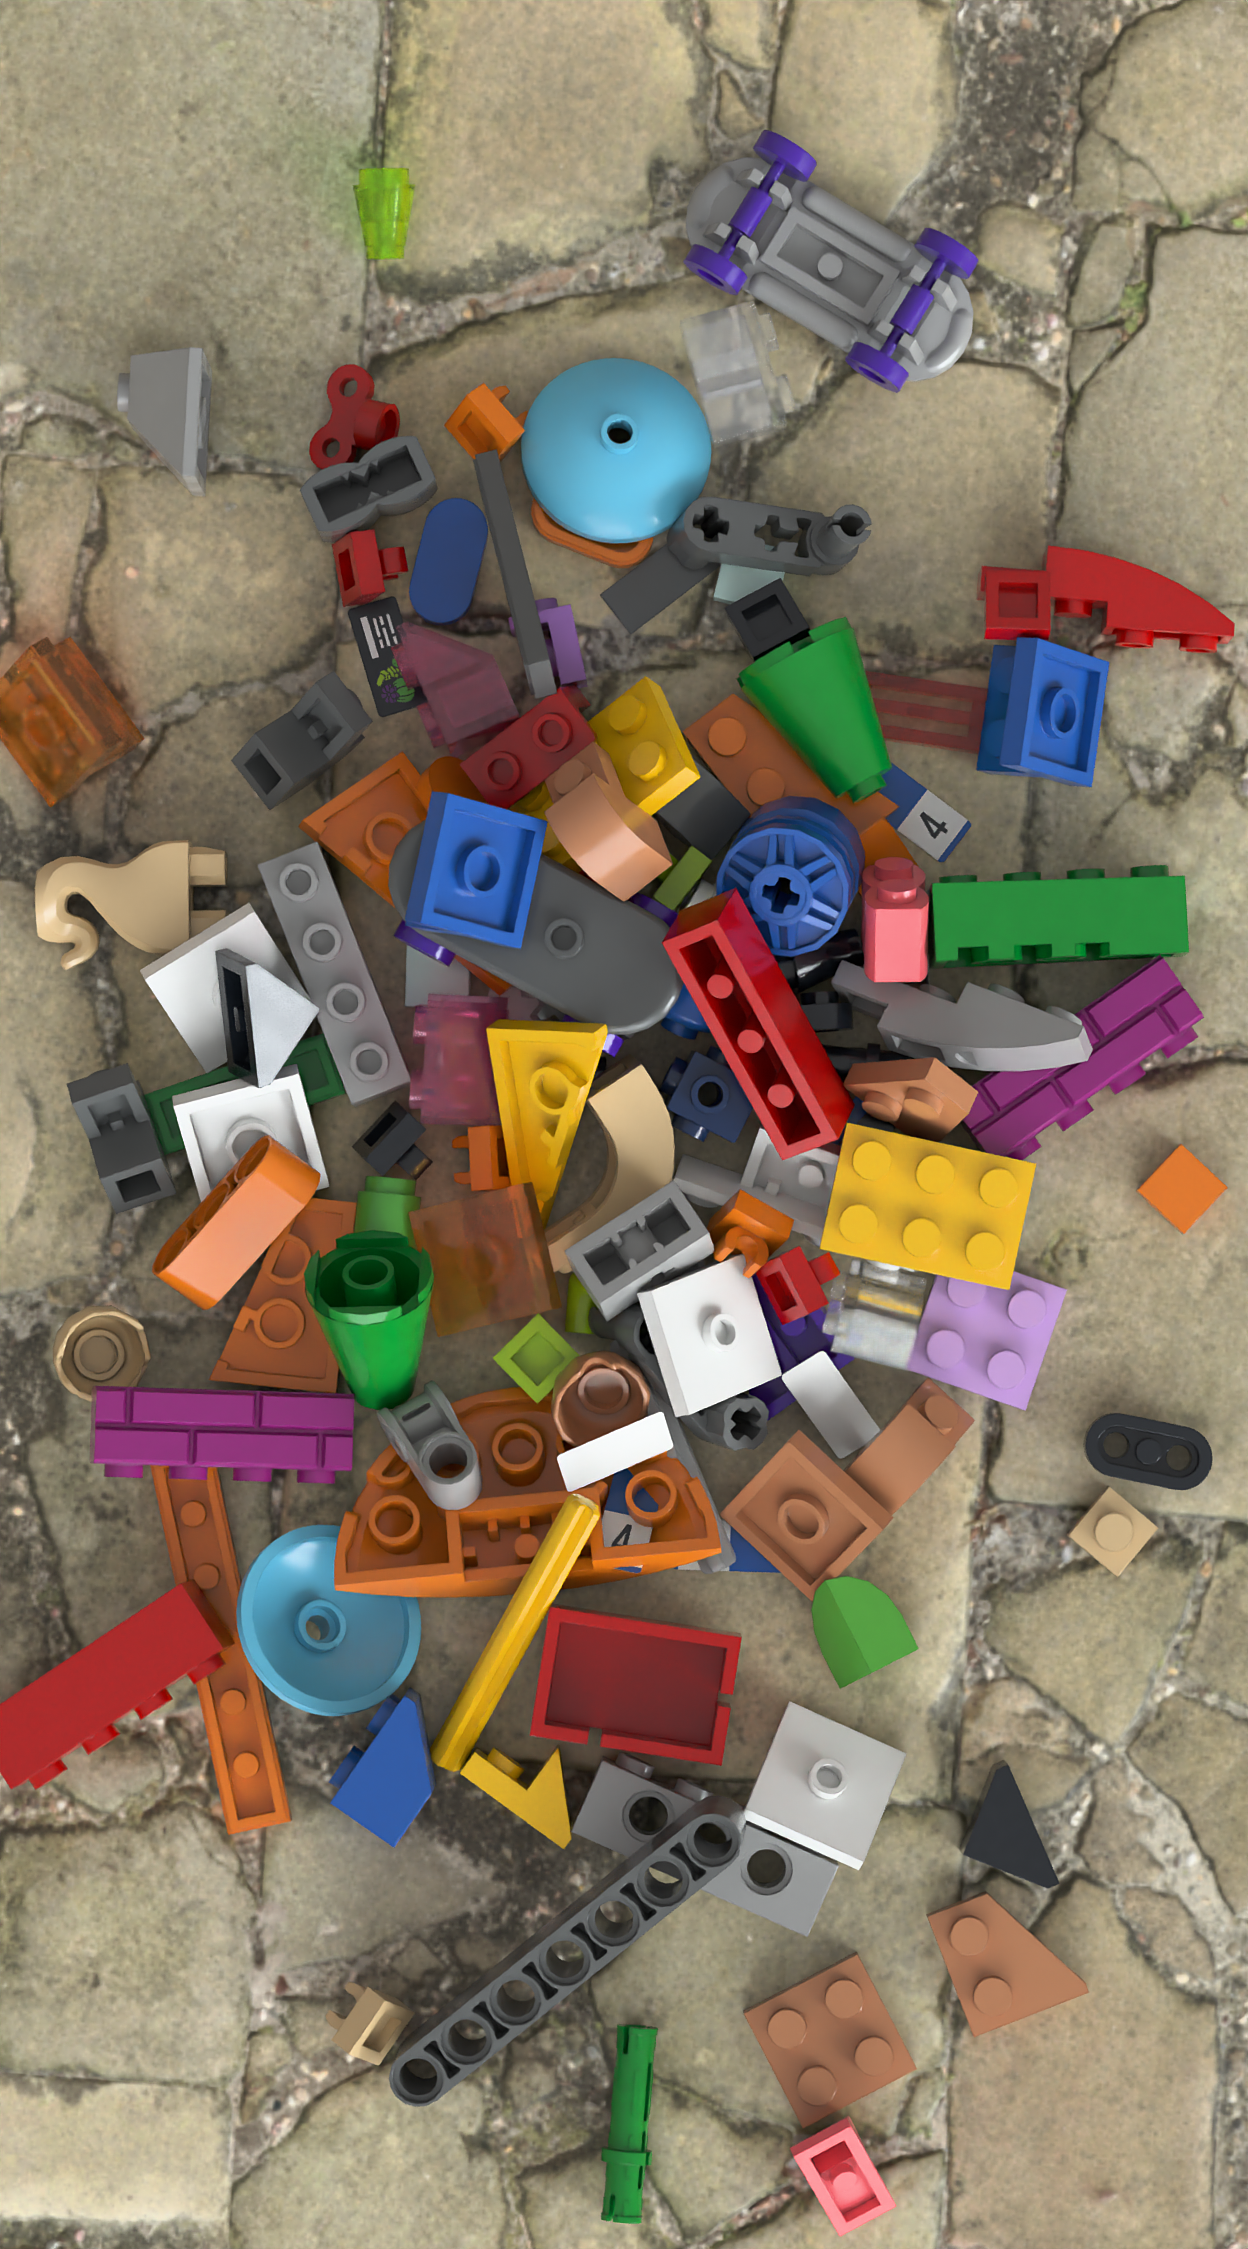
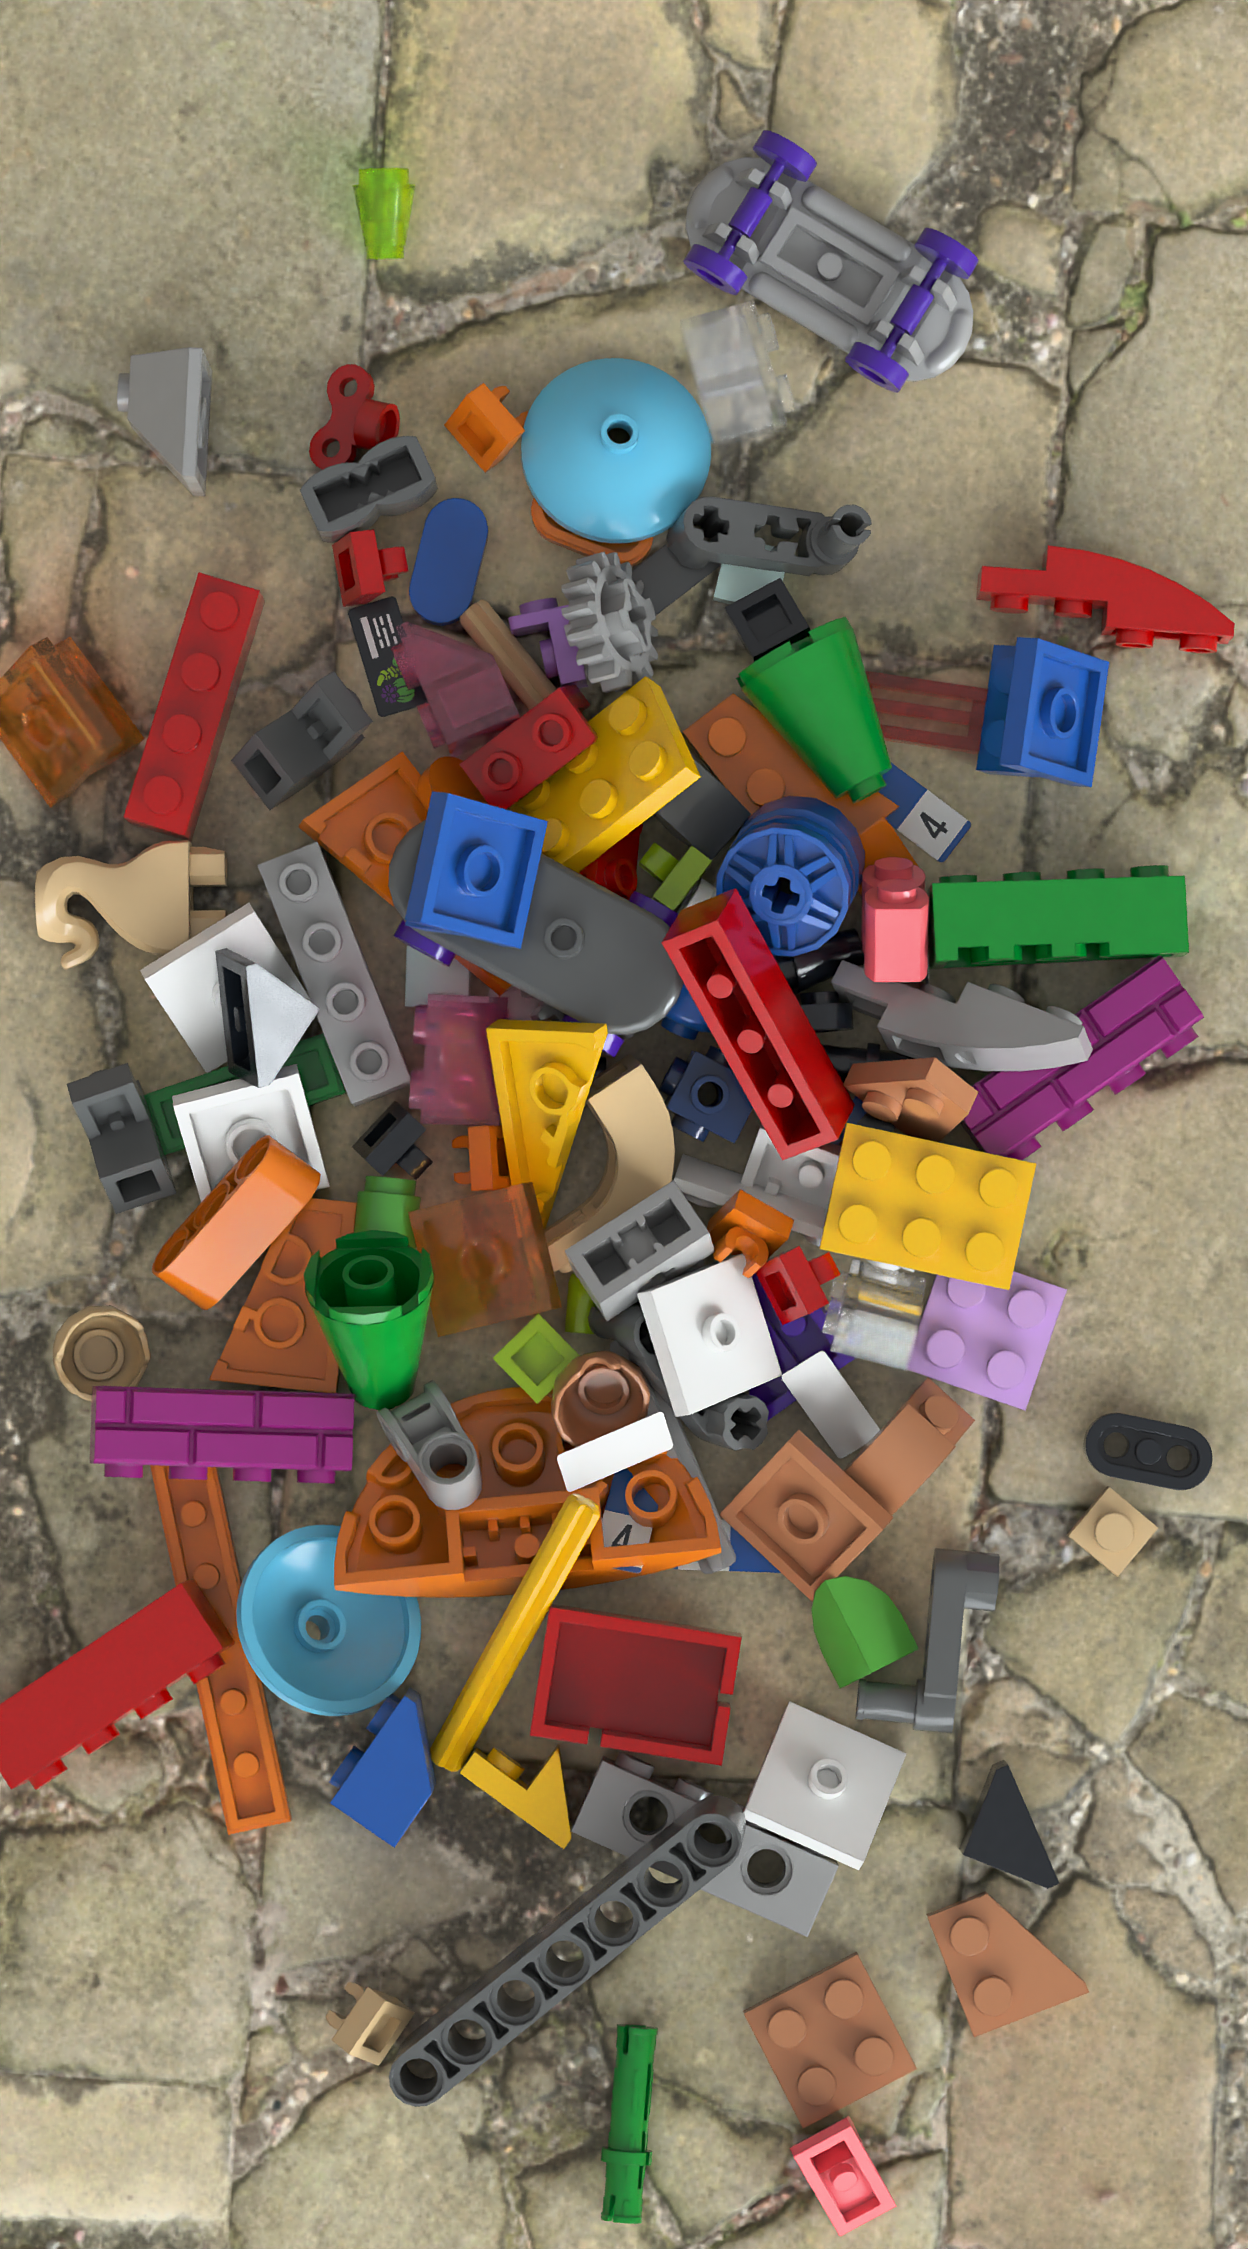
(194, 707): none -> red brick
(511, 657): none -> tan axle
(514, 574): dark grey tile -> none
(603, 828): nougat brick -> none
(609, 621): none -> light grey gear
(957, 1583): none -> dark grey beam
(1017, 604): red tile -> none
(1181, 1189): orange tile -> none

